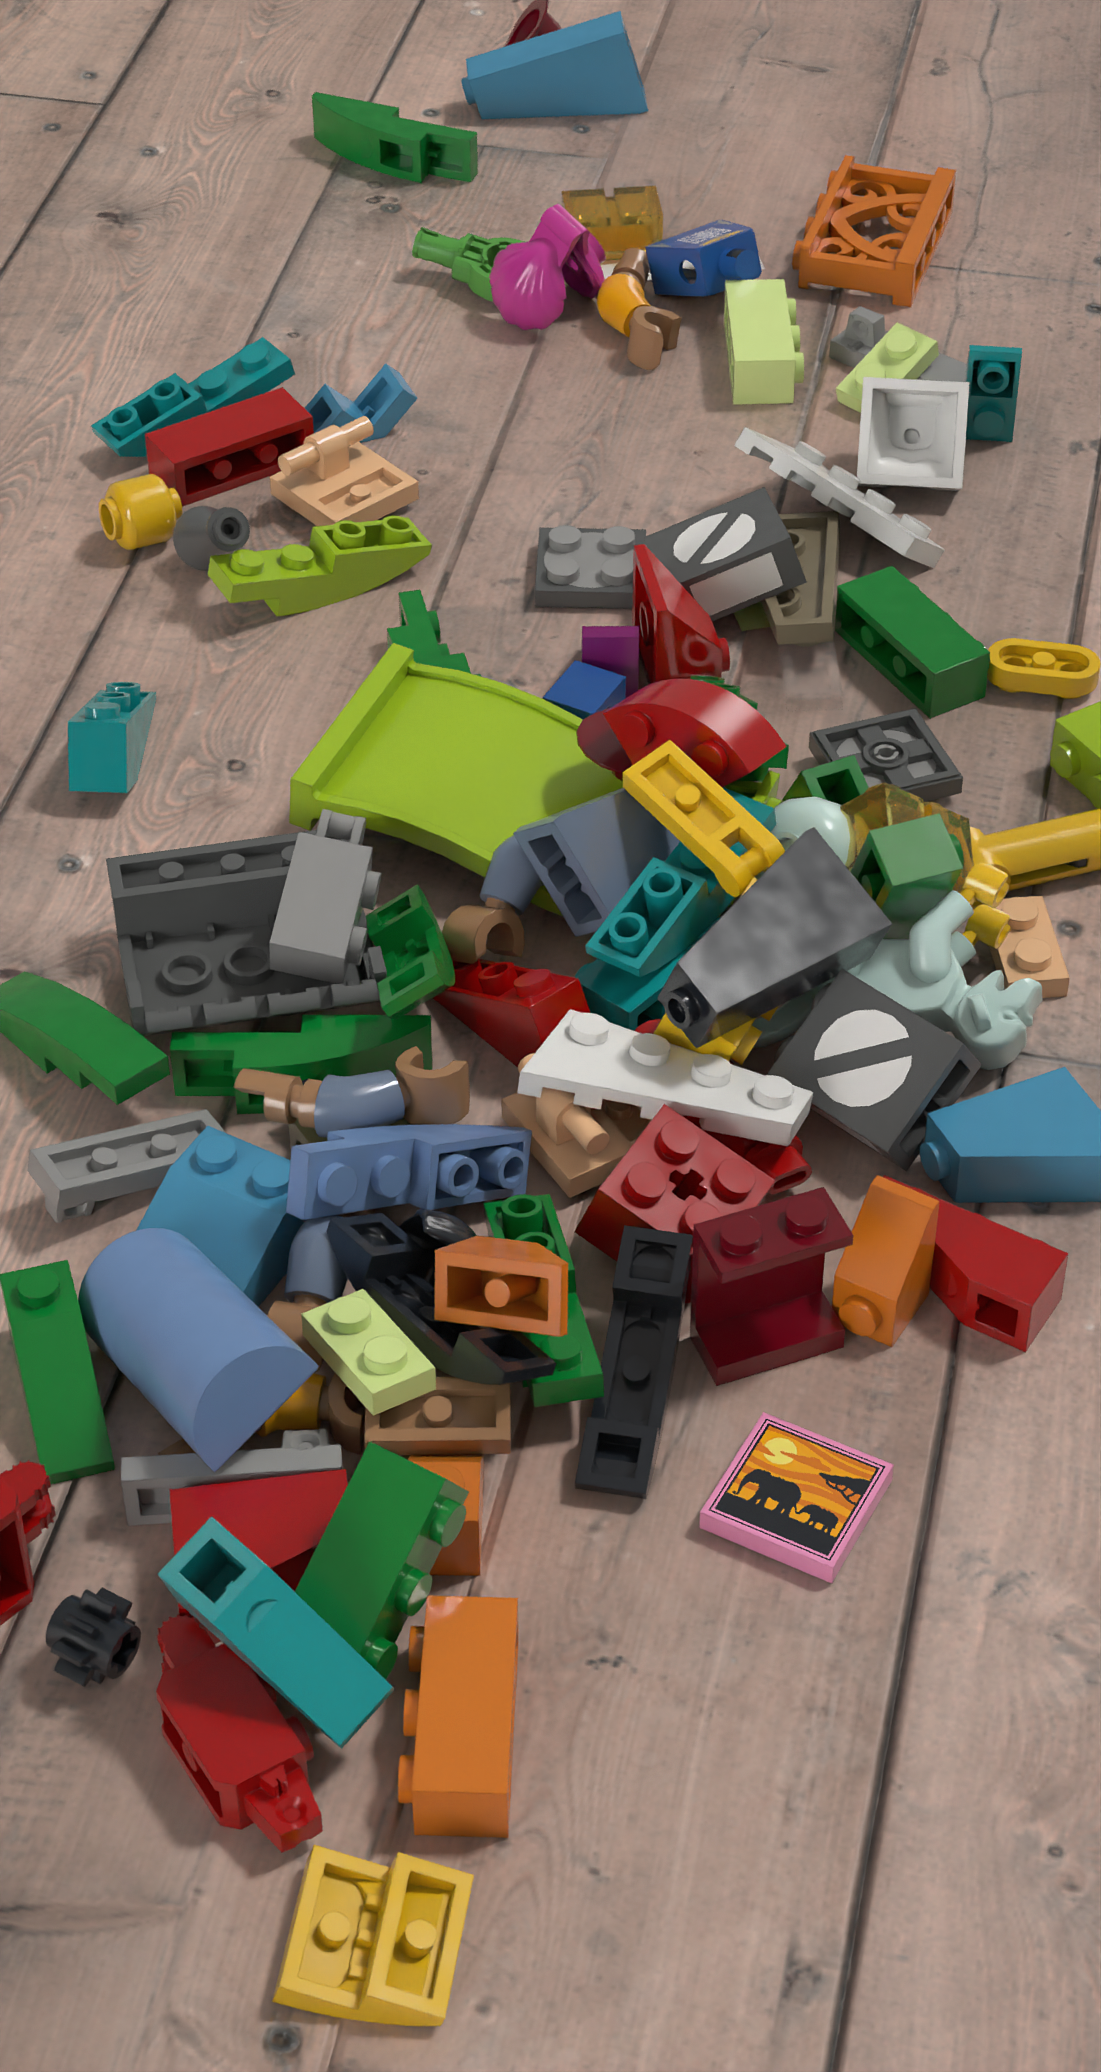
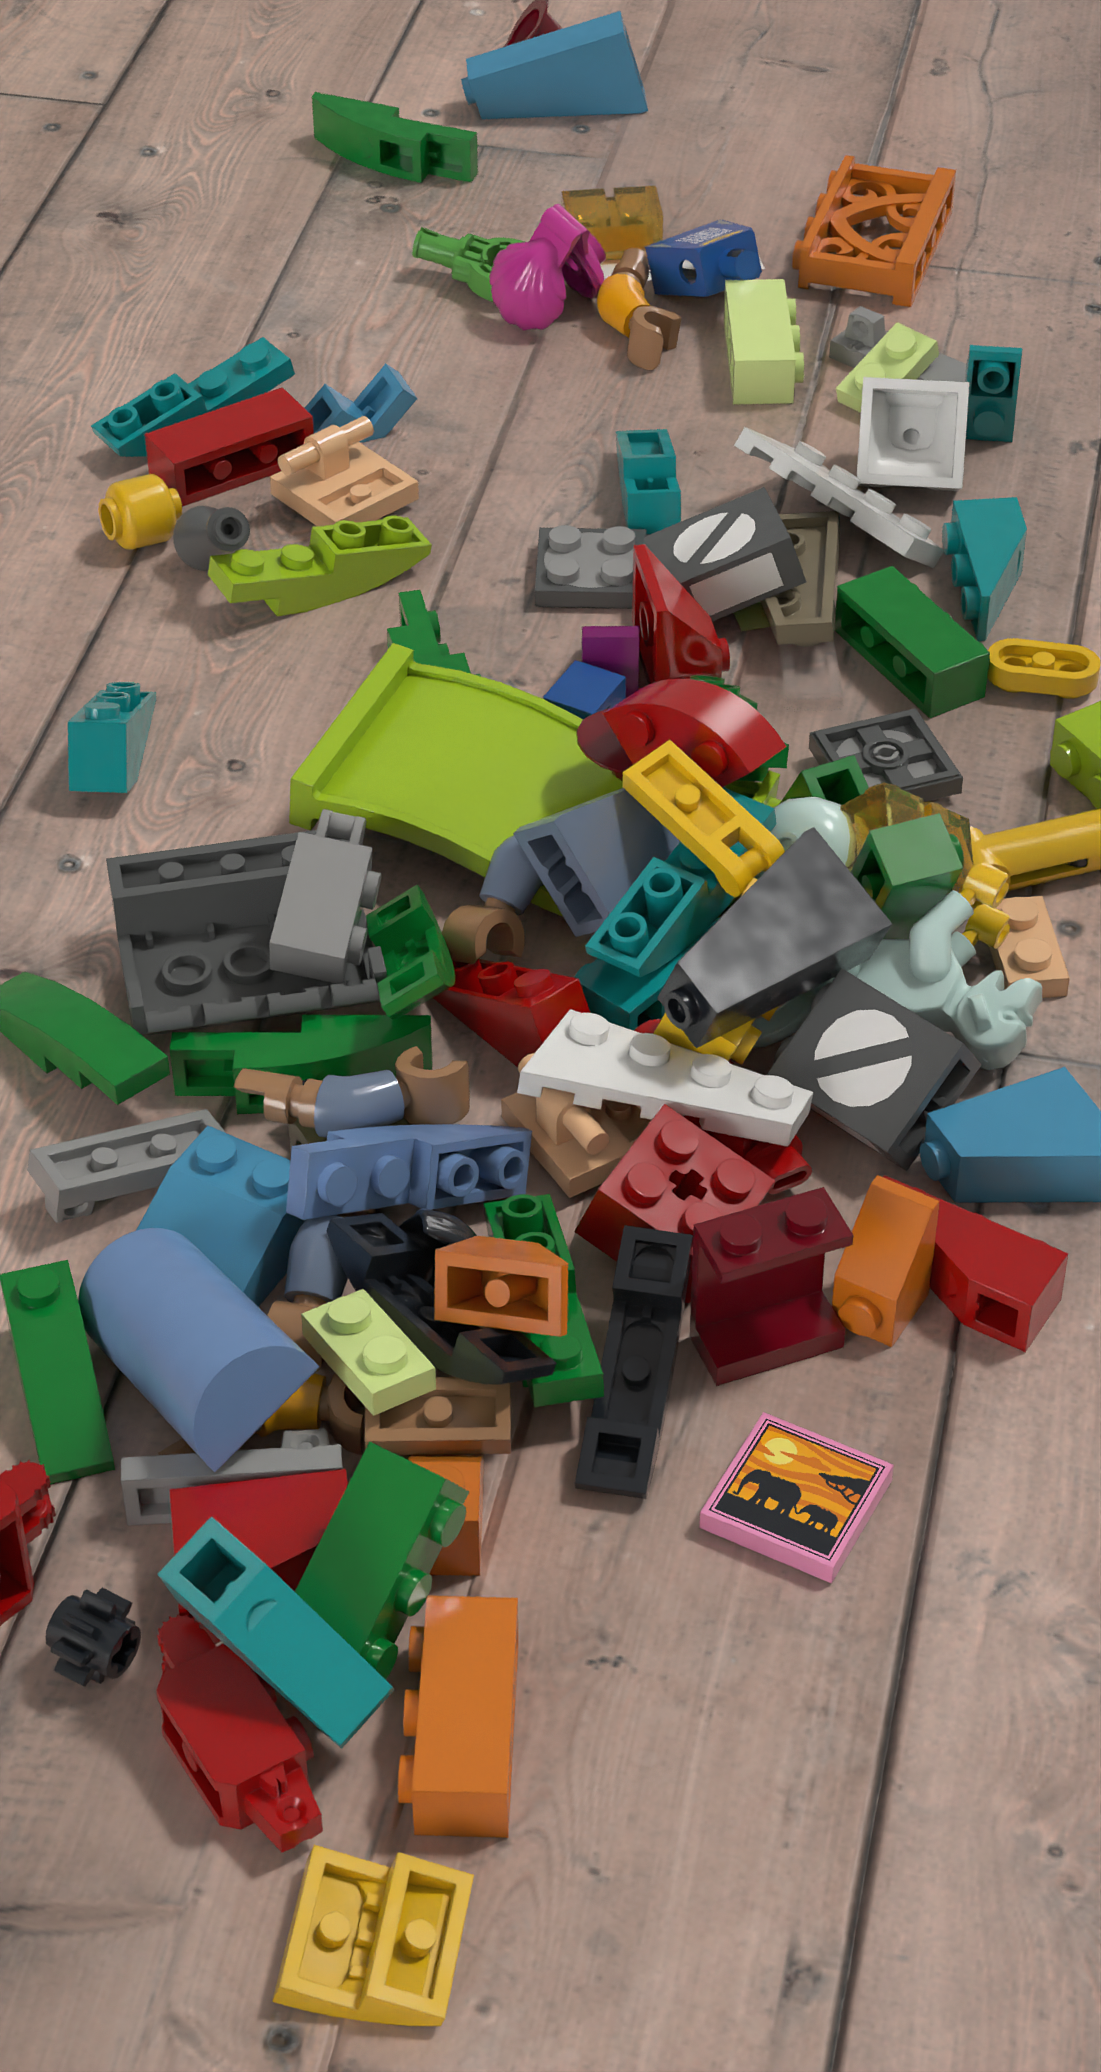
(648, 479): none -> teal slope
(987, 556): none -> teal slope

